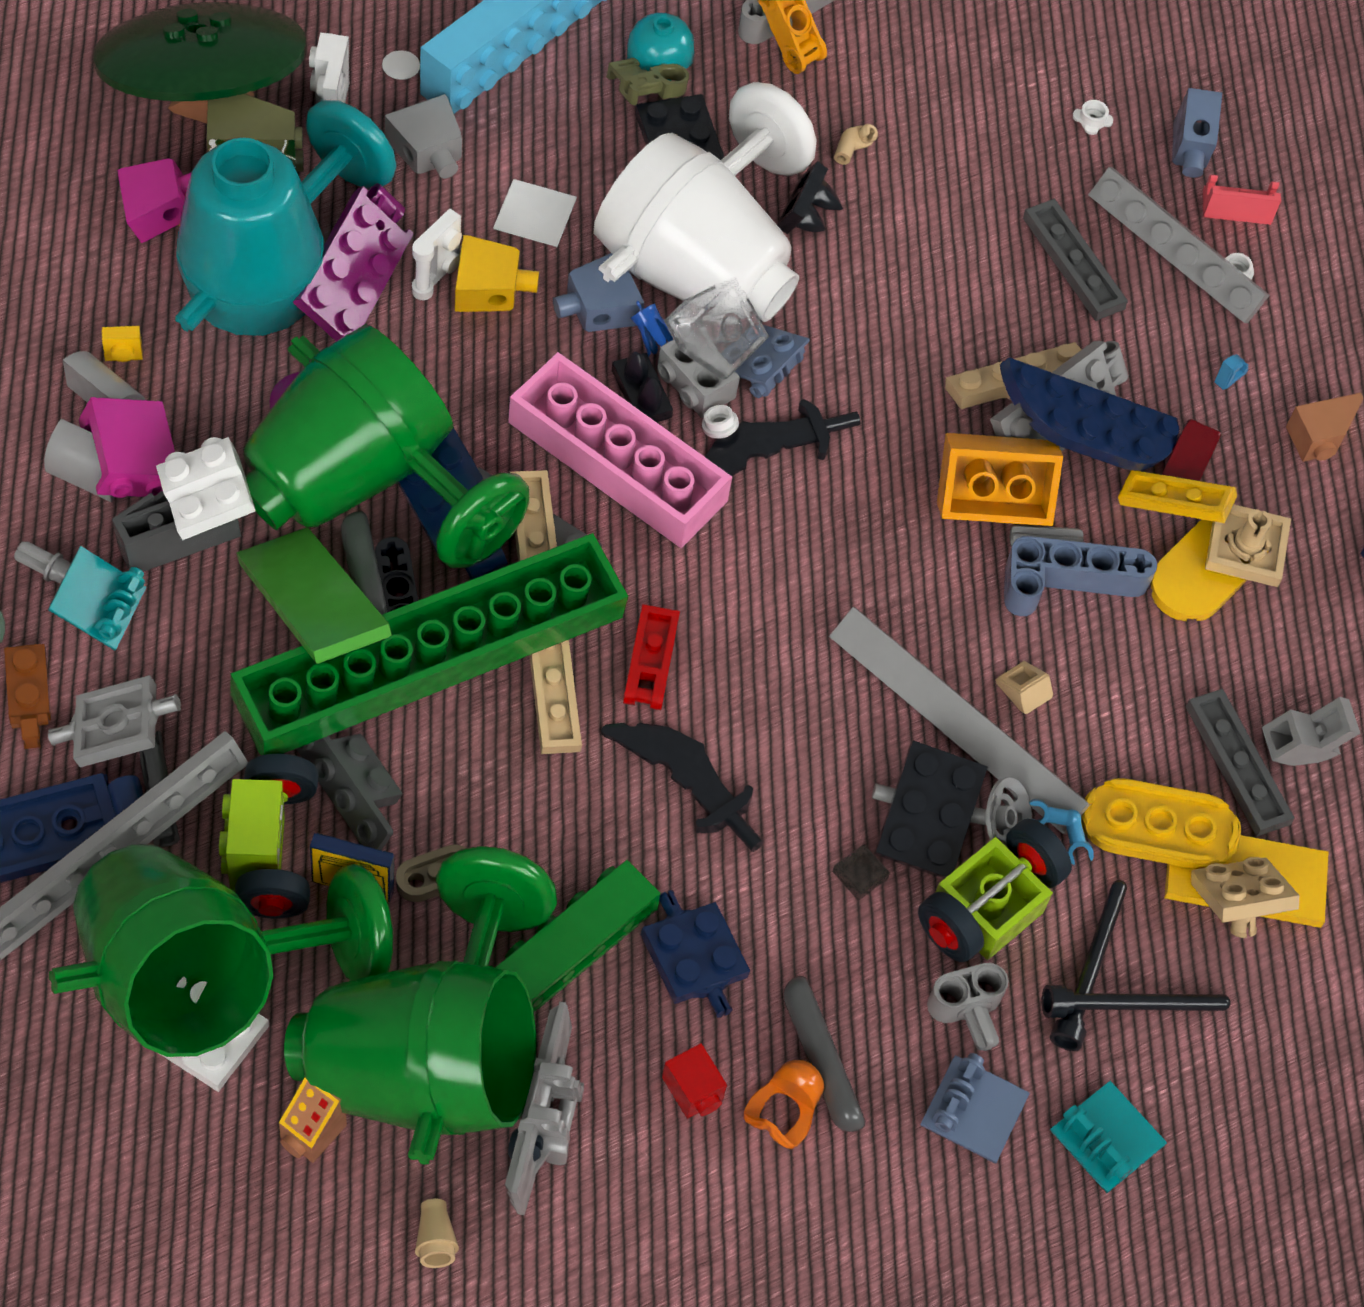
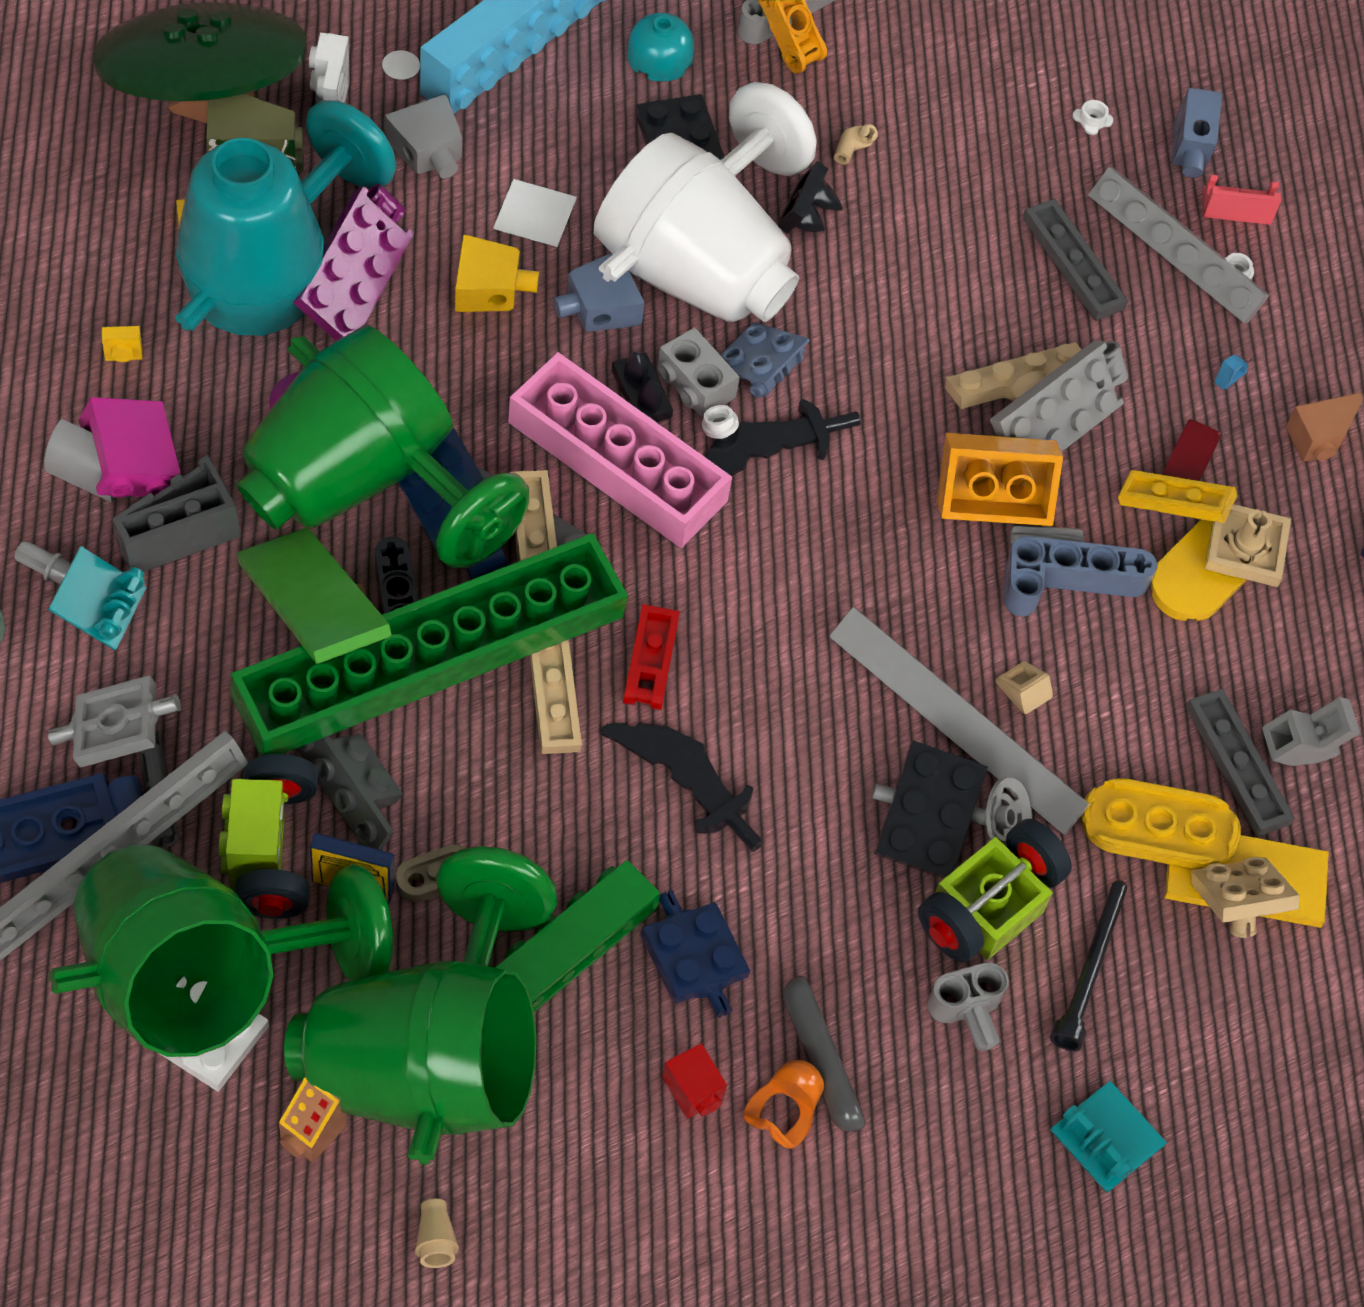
(27, 691): dark orange hinge -> none
(92, 378): light grey brick -> none
(153, 196): dark pink torso -> none
(205, 487): white plate -> none
(362, 558): dark grey piece -> none
(436, 253): white plate -> none
(544, 1130): light grey piece -> none
(639, 82): olive piece -> none
(651, 327): blue piece -> none
(717, 328): clear slope -> none
(861, 872): clear smoke tile -> none
(975, 1108): sand blue hinge -> none
(1059, 1001): black piece -> none
(1073, 824): dark azure arm -> none
(1089, 418): dark blue plate -> none

